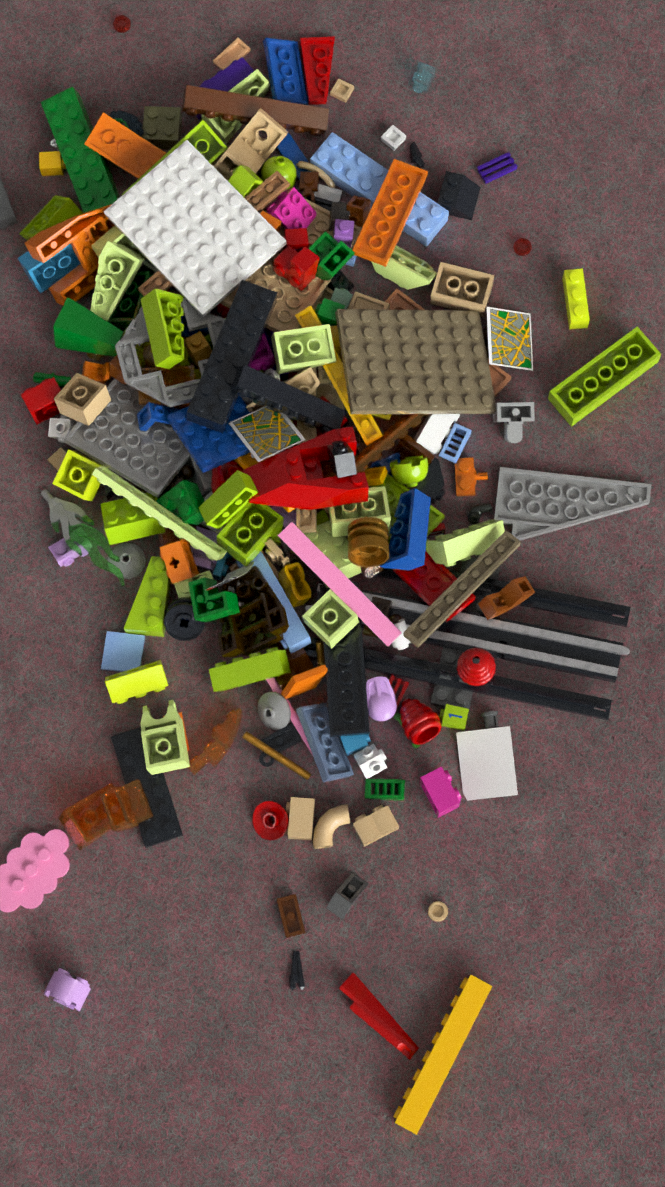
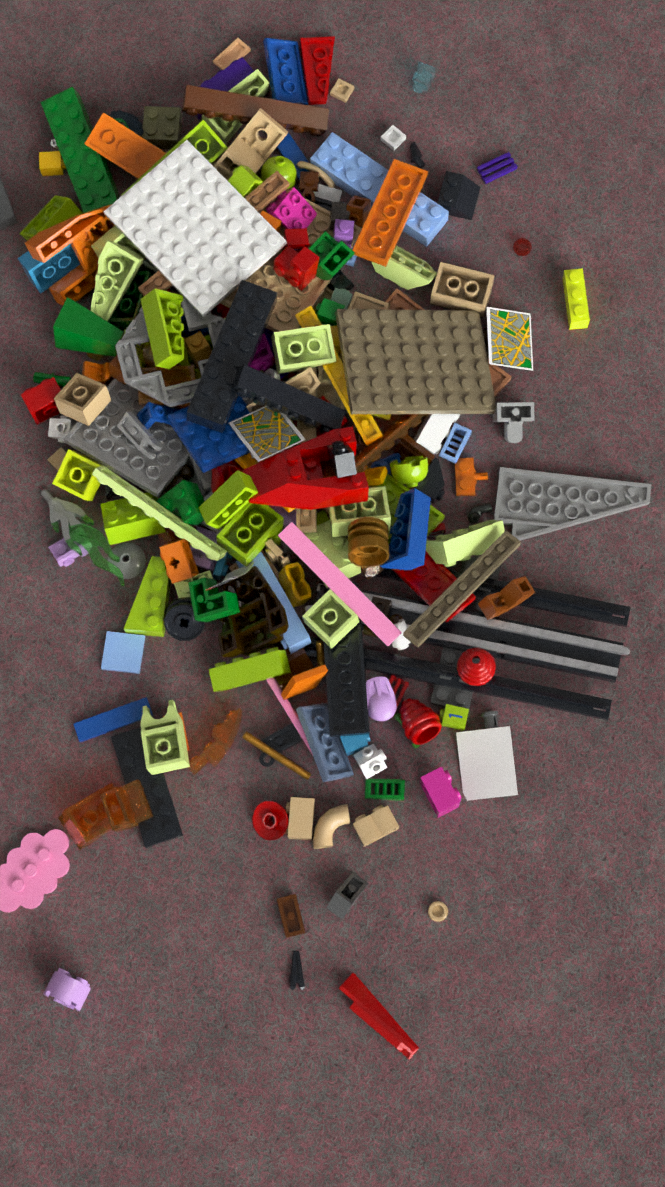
(111, 720): none -> blue tile
(122, 24): clear red plate -> none
(136, 682): neon yellow brick -> none
(138, 435): none -> light grey hinge
(274, 710): light grey dish -> none
(442, 1056): yellow brick -> none
(604, 376): lime brick -> none

